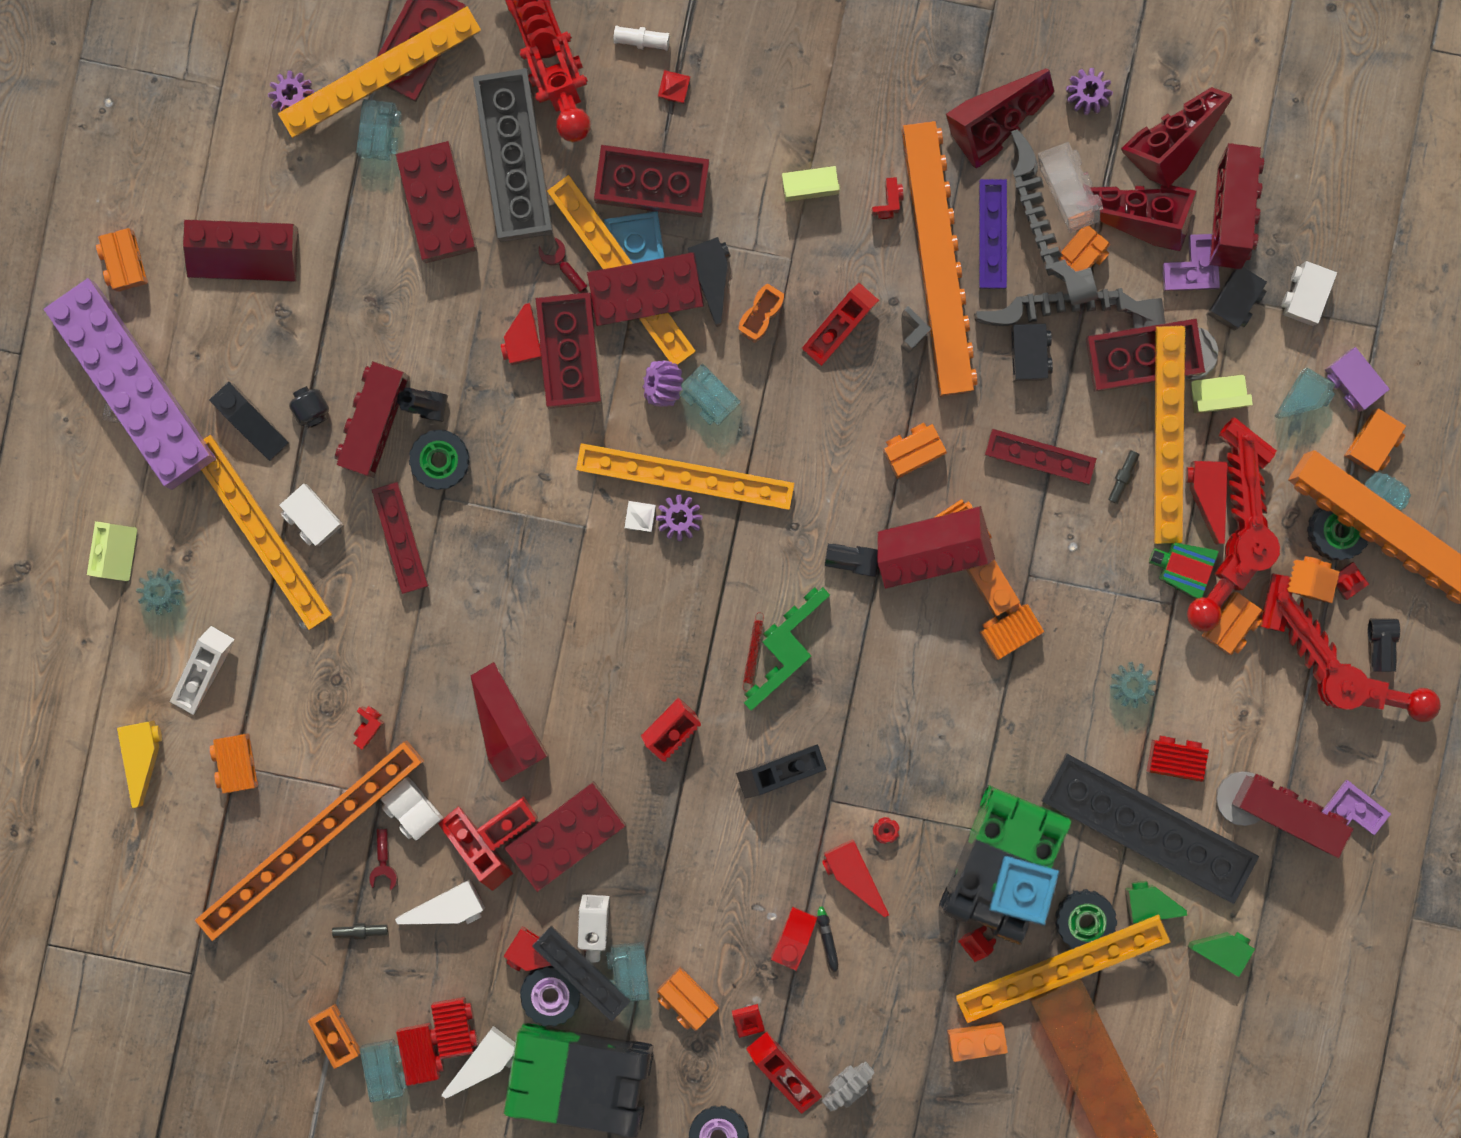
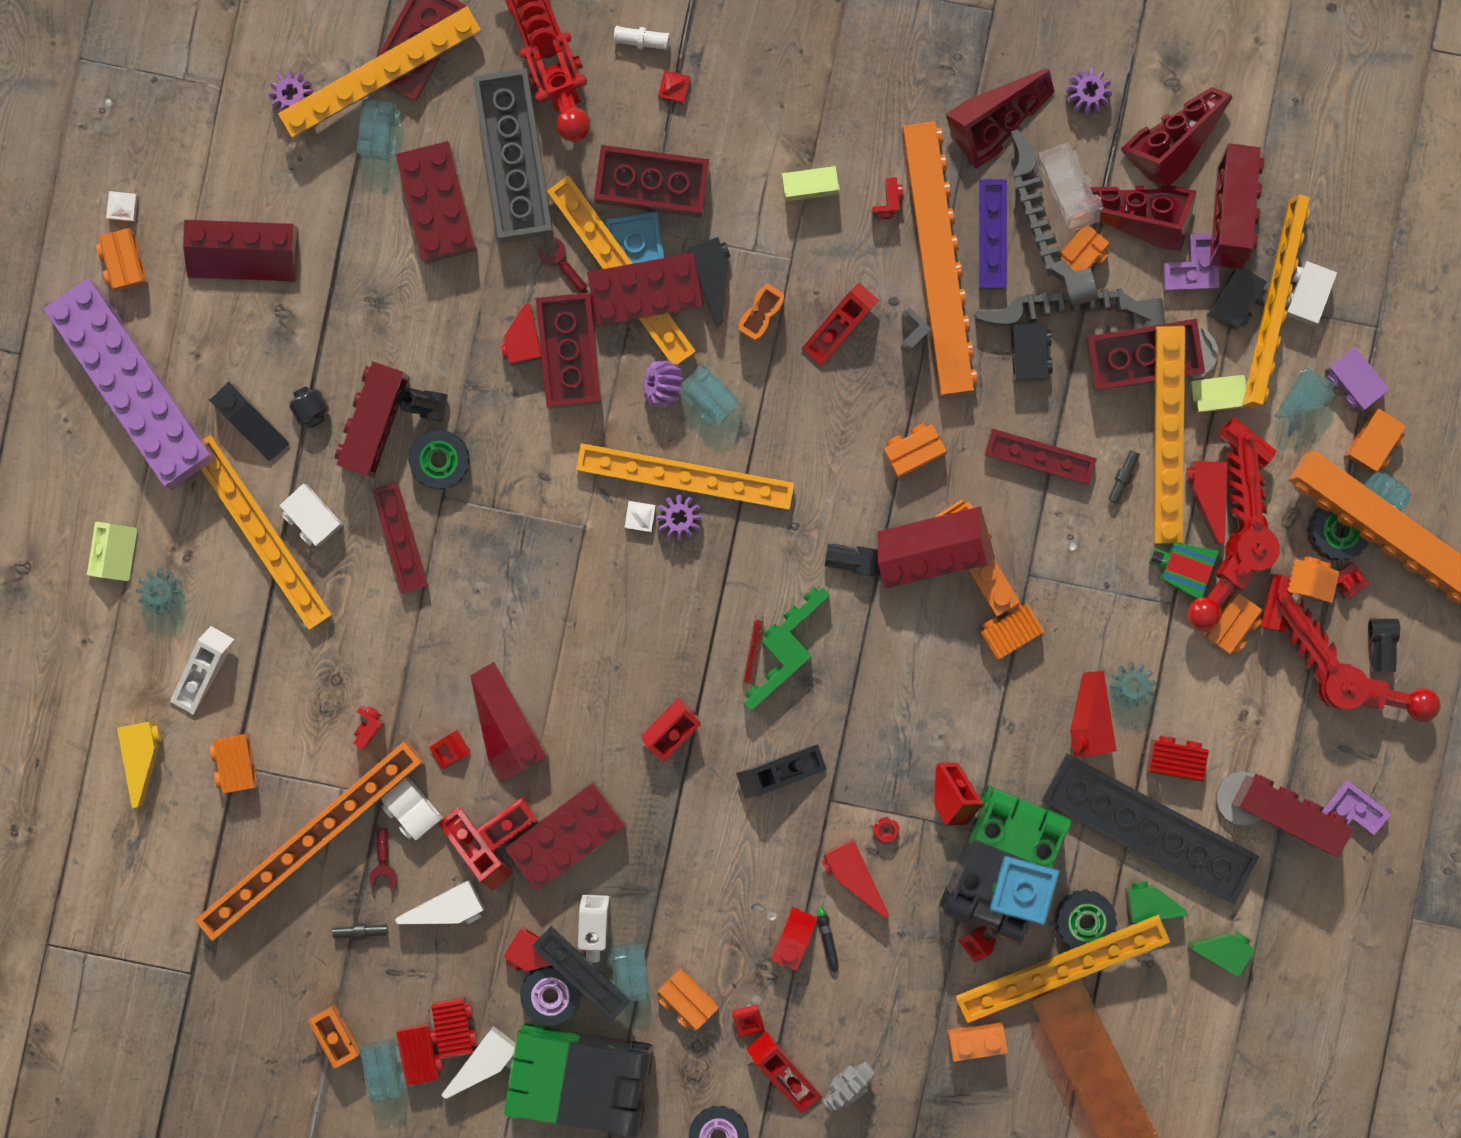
(122, 206): none -> white tile
(450, 749): none -> red slope
(954, 795): none -> red slope
(1092, 720): none -> red slope
(1278, 293): none -> light orange plate

